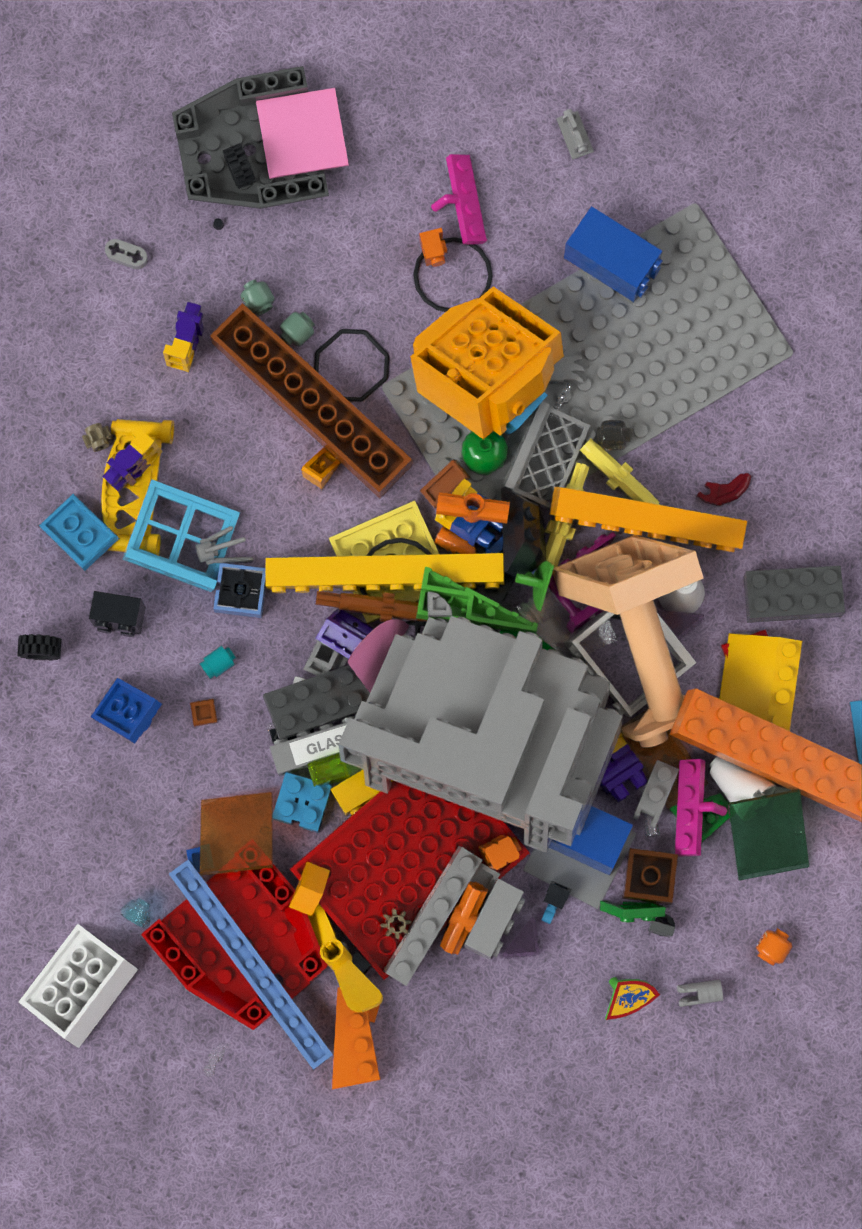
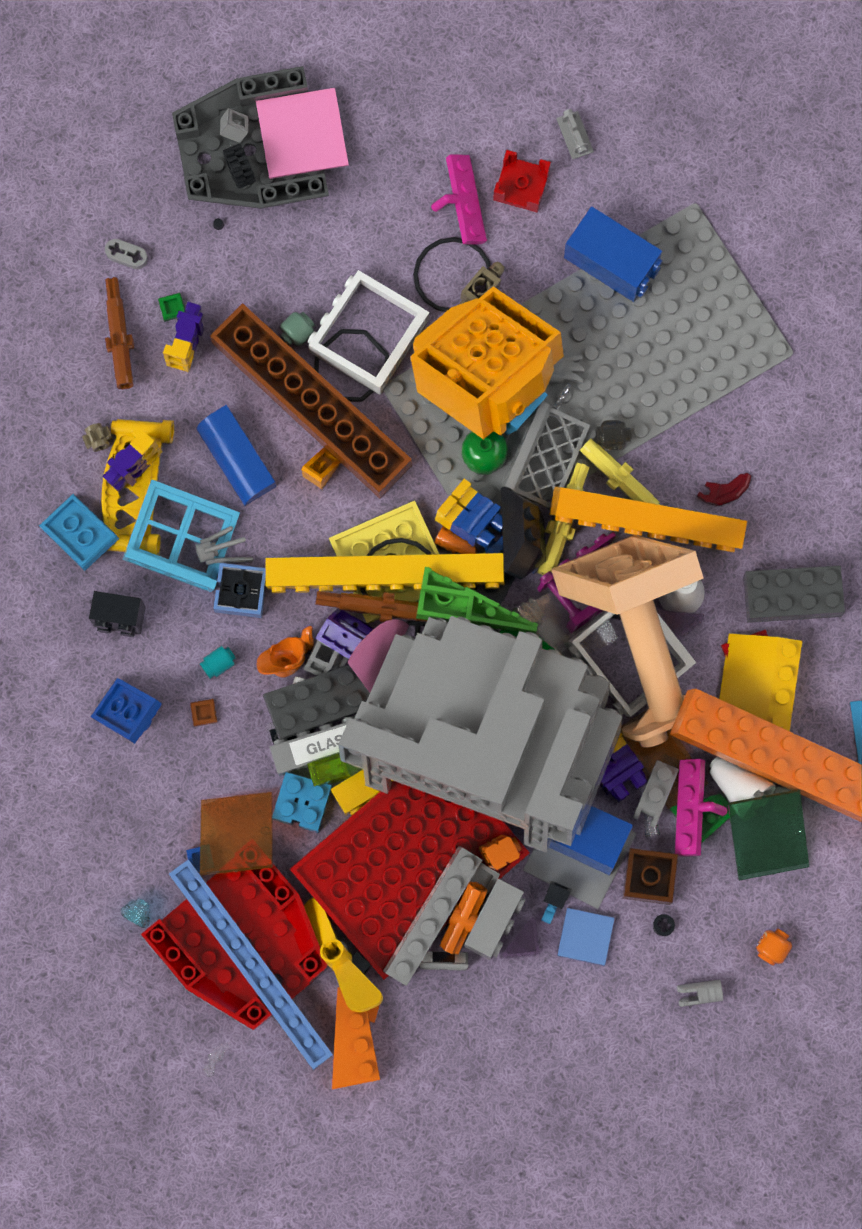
(39, 647): black tyre -> none
(78, 986): white slope -> none
(119, 341): none -> dark orange piece
(170, 306): none -> green tile
(234, 125): none -> light grey slope
(235, 455): none -> blue brick
(257, 297): sand green head -> none
(287, 655): none -> orange hair
(309, 889): light orange slope -> none
(379, 382): none -> white window
(400, 928): dark tan gear -> none
(433, 247): orange brick -> none
(437, 606): light grey tile -> none
(444, 482): dark orange tile -> none
(444, 961): none -> slope
(458, 506): orange piece -> none
(490, 277): none -> dark tan piece
(521, 182): none -> red panel
(538, 581): bright green shield -> none
(585, 936): none -> medium blue tile
(629, 997): shield -> none
(630, 910): green wing -> none
(661, 929): dark grey tile -> none

